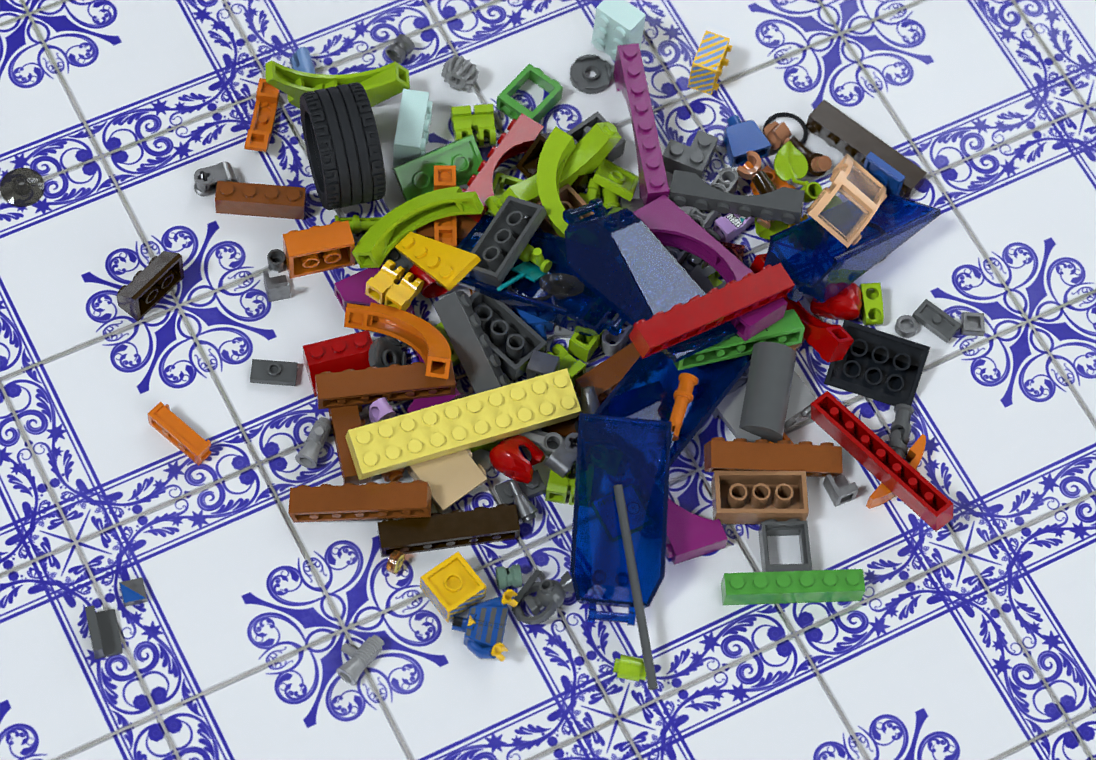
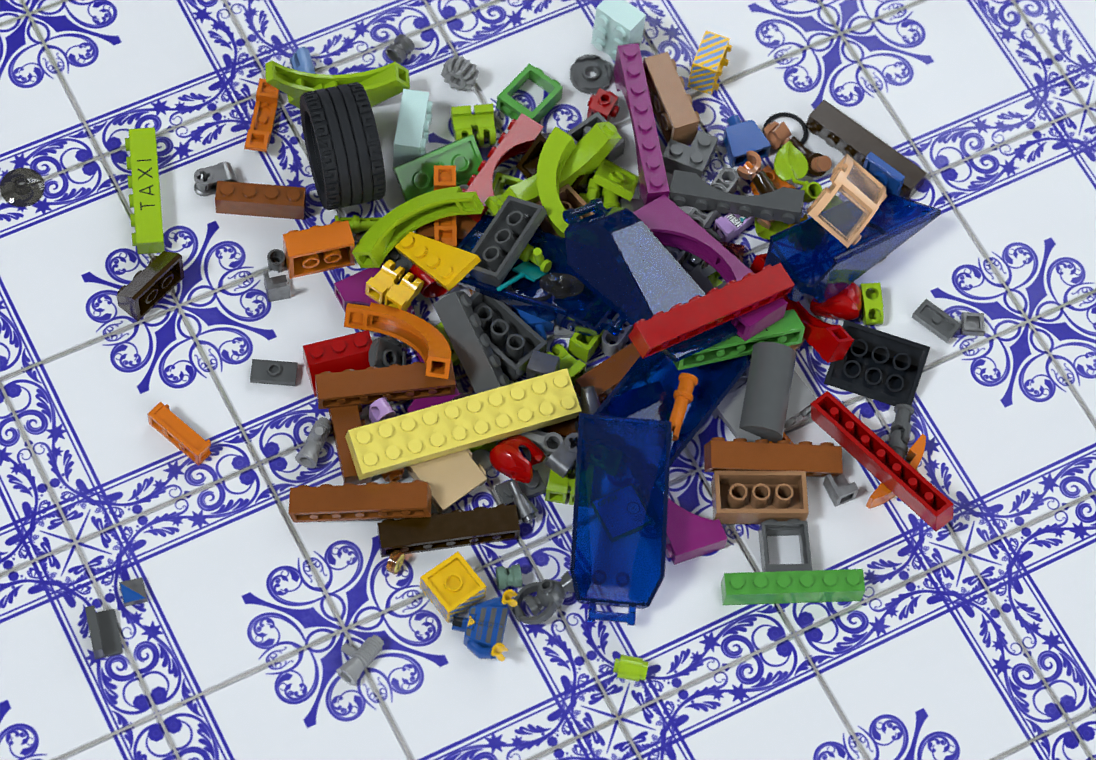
(146, 191): none -> lime brick
(527, 585): dark grey piece -> none
(605, 103): none -> red brick
(635, 587): dark grey piece -> none
(669, 99): none -> medium nougat brick
(906, 326): flat silver tile -> none

